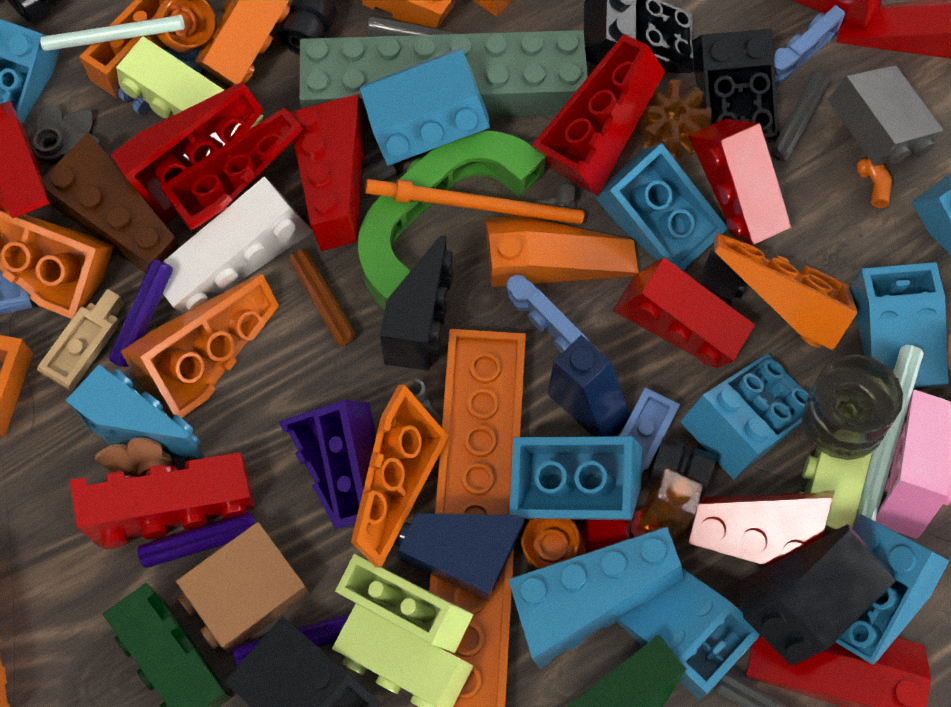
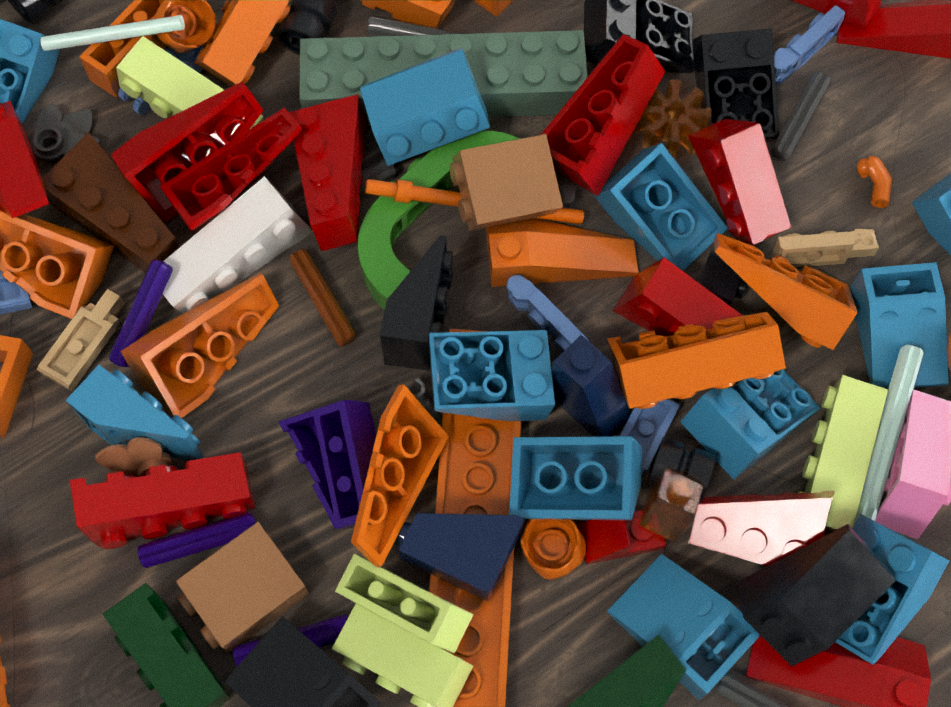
(492, 374): none -> dark azure slope
(506, 182): none -> medium nougat brick
(591, 591): dark azure wedge -> none
(696, 359): none -> orange wedge
(826, 247): none -> tan hinge
(862, 390): clear smoke wheel -> none
(885, 115): dark grey brick -> none

